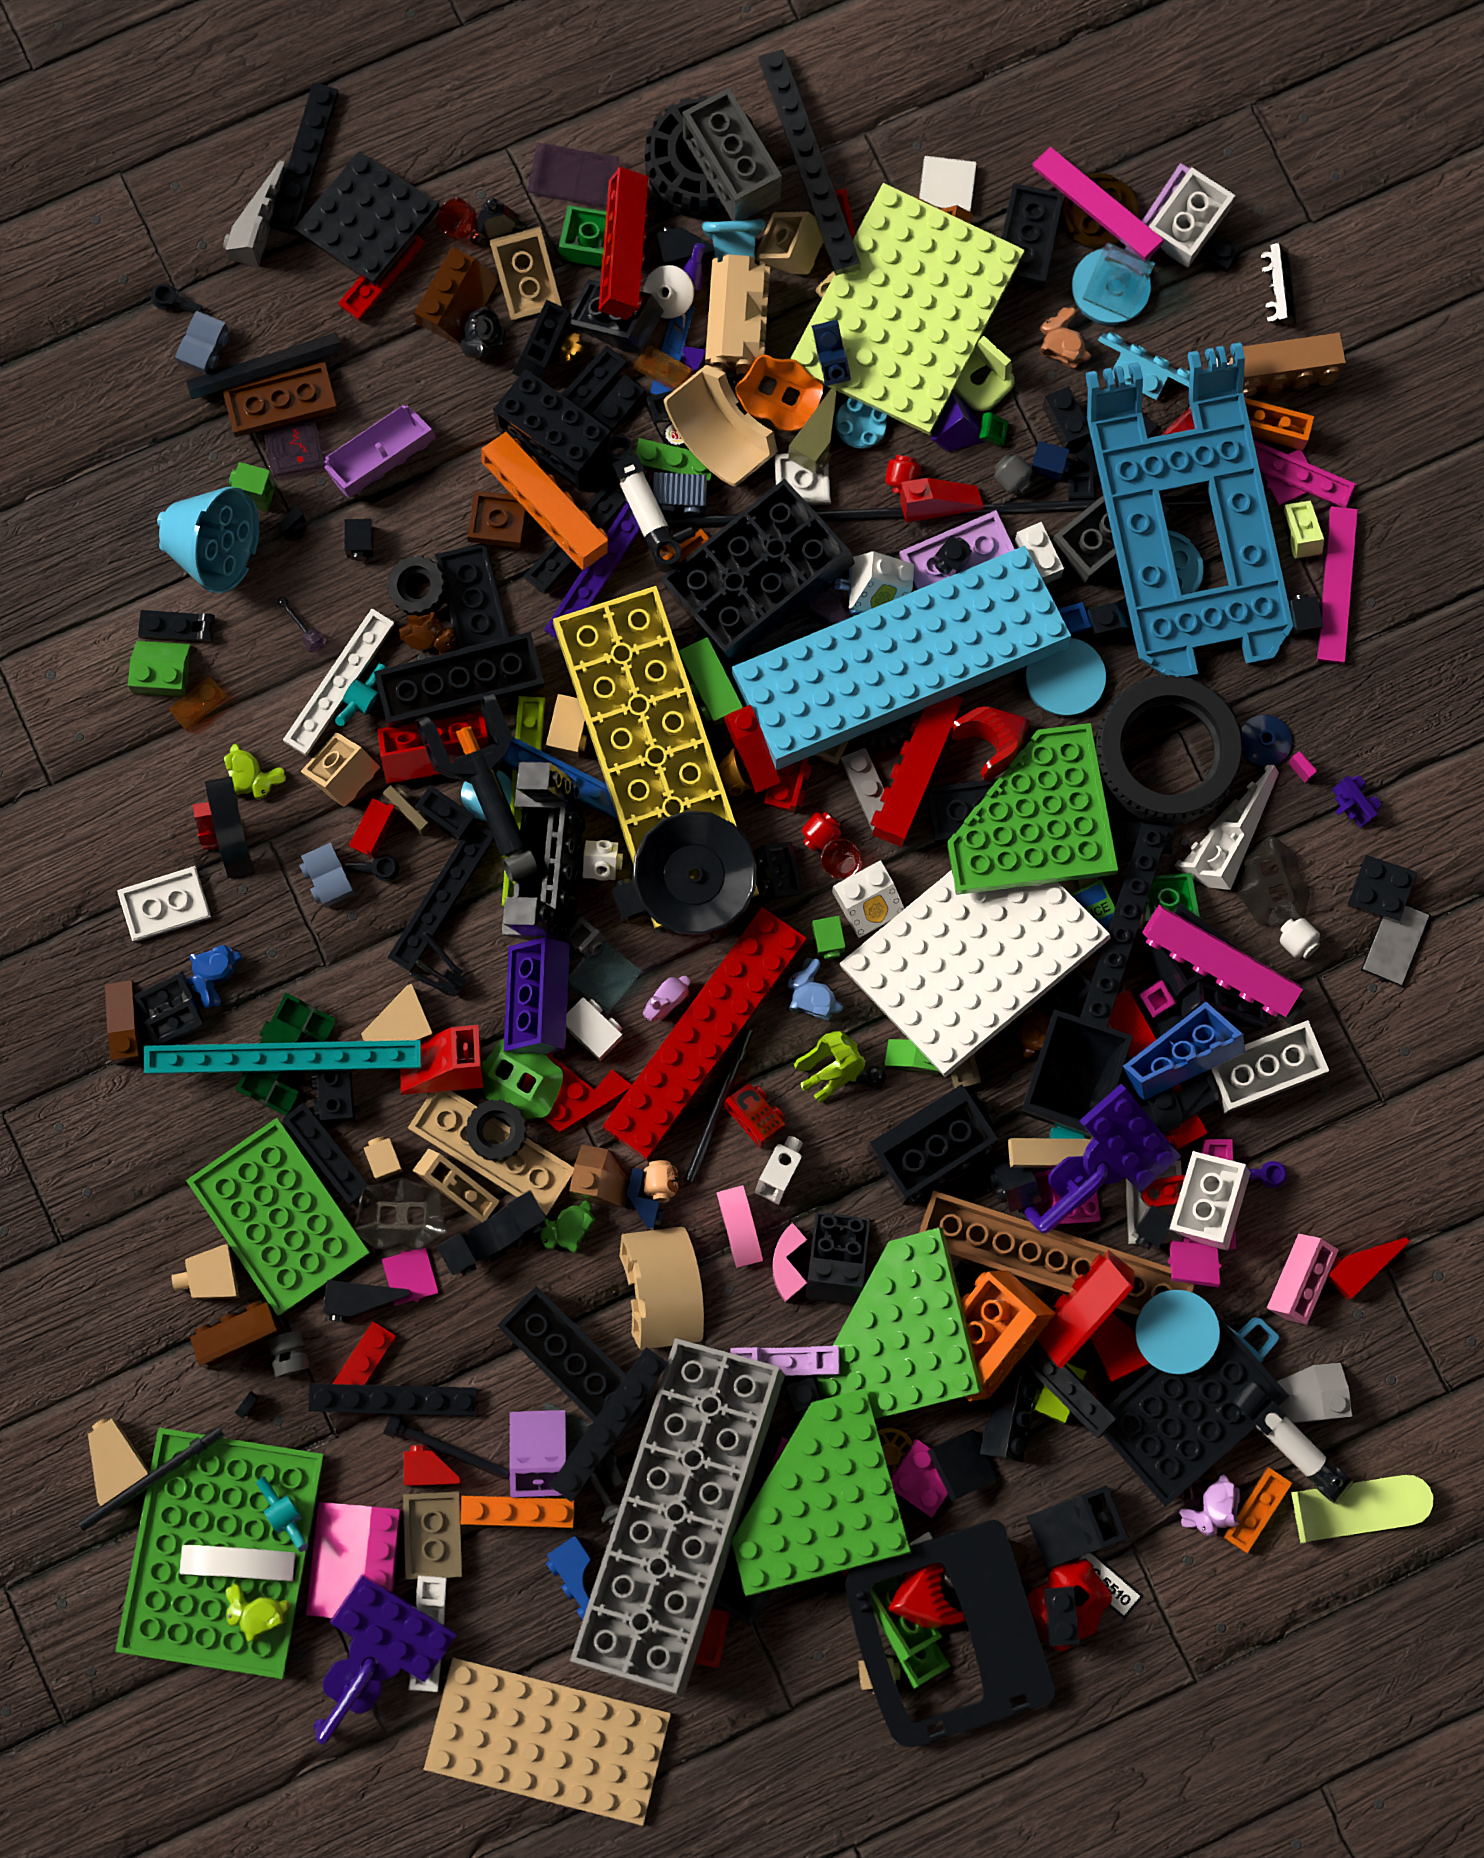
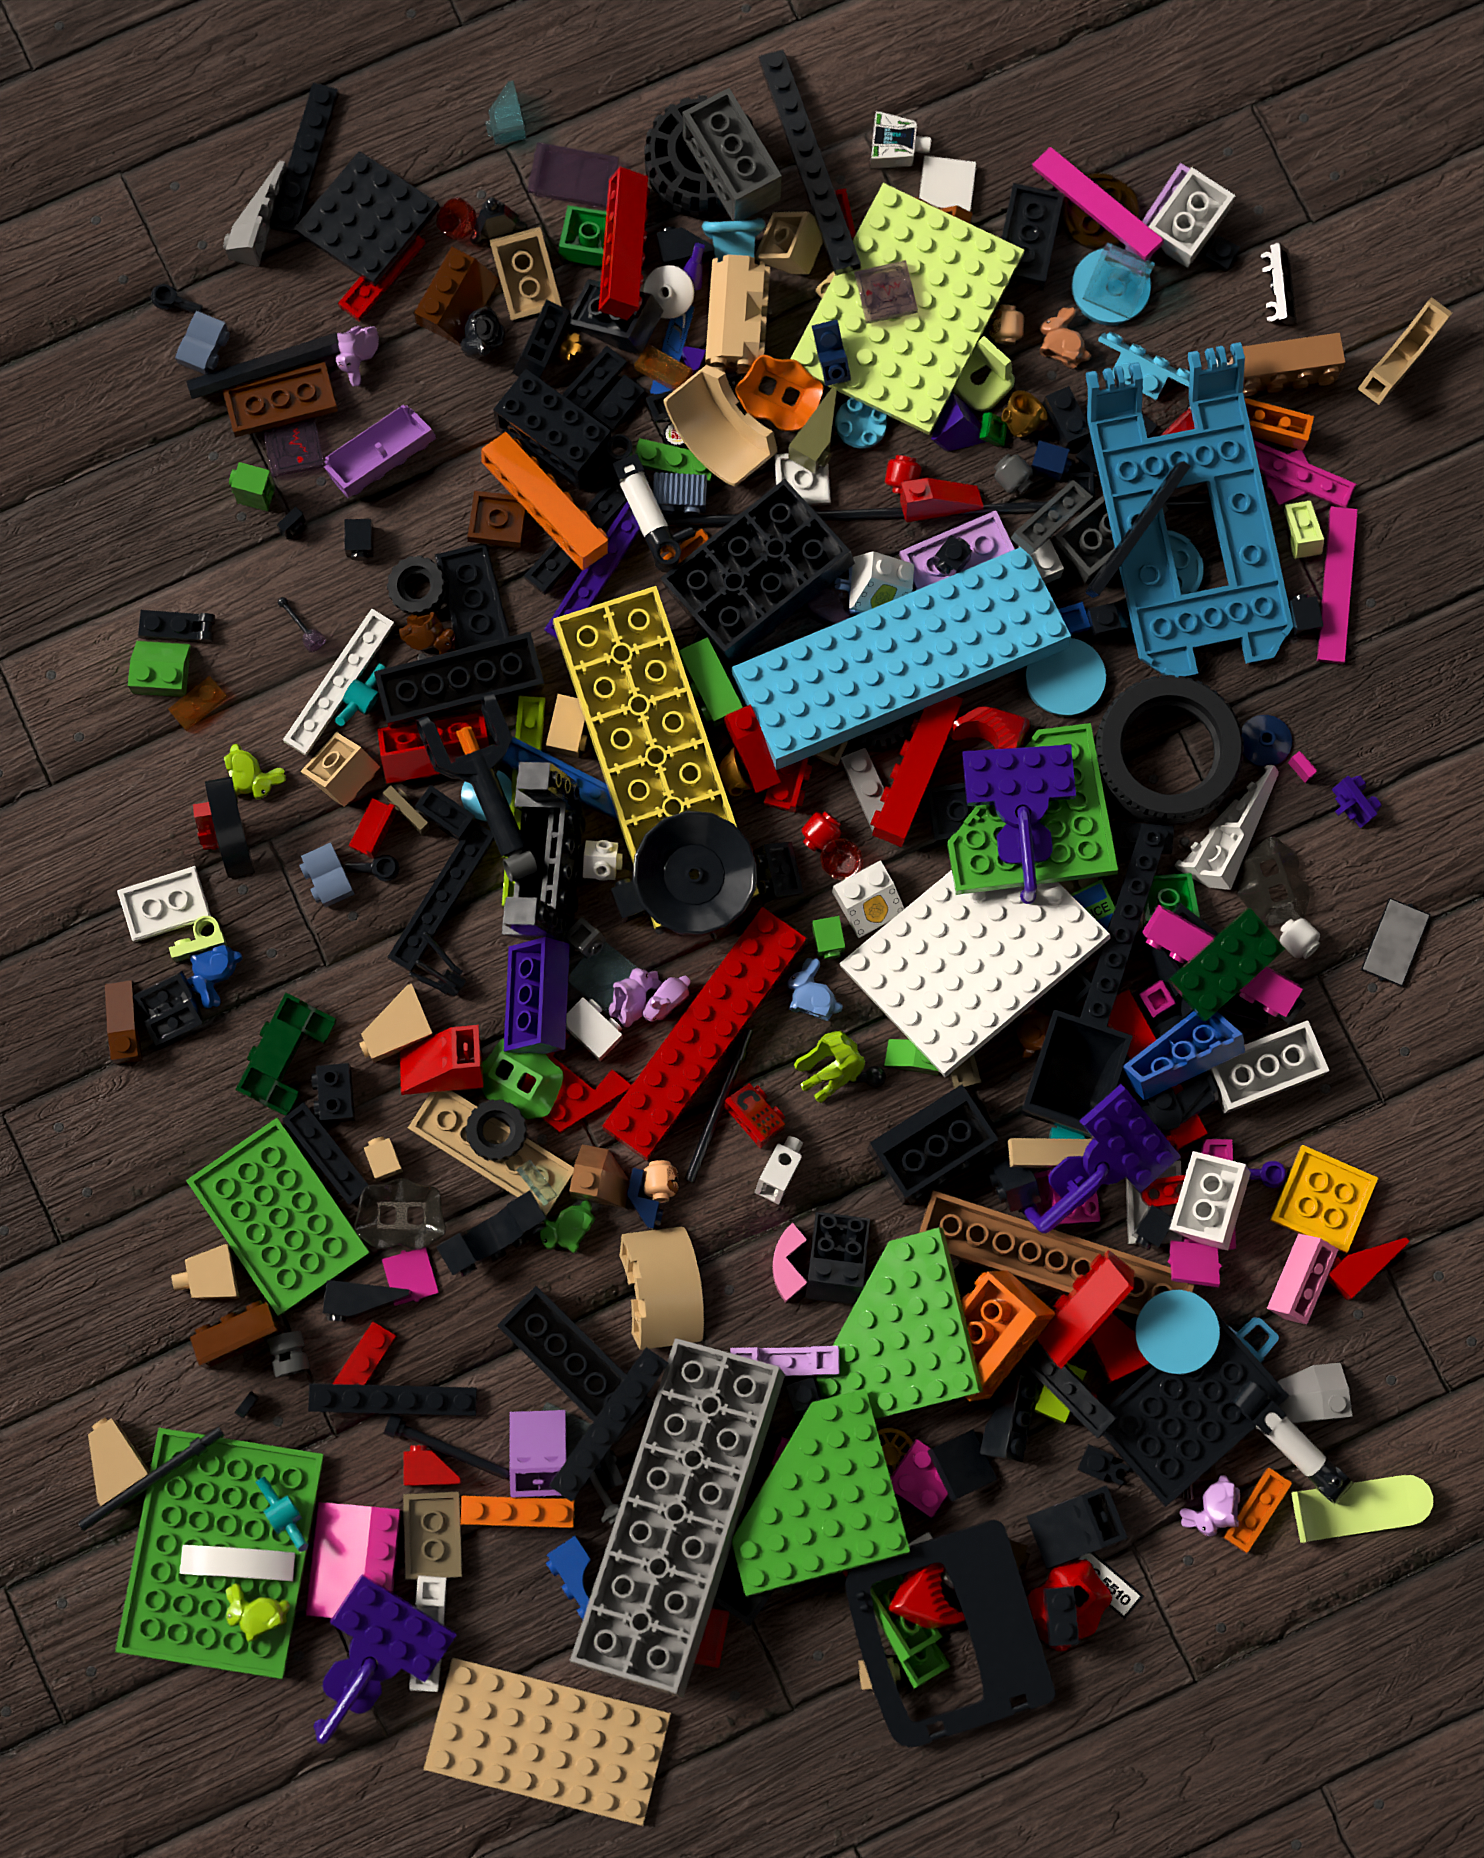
(202, 944): none -> yellowish green plate
(211, 536): medium azure cone -> none
(282, 1057): teal plate -> none
(356, 347): none -> lavender animal
(455, 1185): tan slope -> none
(505, 117): none -> clear light blue slope
(536, 1182): none -> clear light blue piece
(630, 995): none -> lavender animal
(739, 1226): bright pink brick -> none
(885, 292): none -> tile
(896, 142): none -> torso
(1006, 325): none -> light nougat head
(1024, 414): none -> pearl gold helmet
(1026, 782): none -> dark purple plate
(1051, 517): none -> dark grey plate
(1098, 1465): none -> black plate
(1137, 529): none -> black tile
(1226, 964): none -> dark green plate
(1324, 1198): none -> yellow plate
(1382, 889): black plate -> none
(1405, 351): none -> tan arch

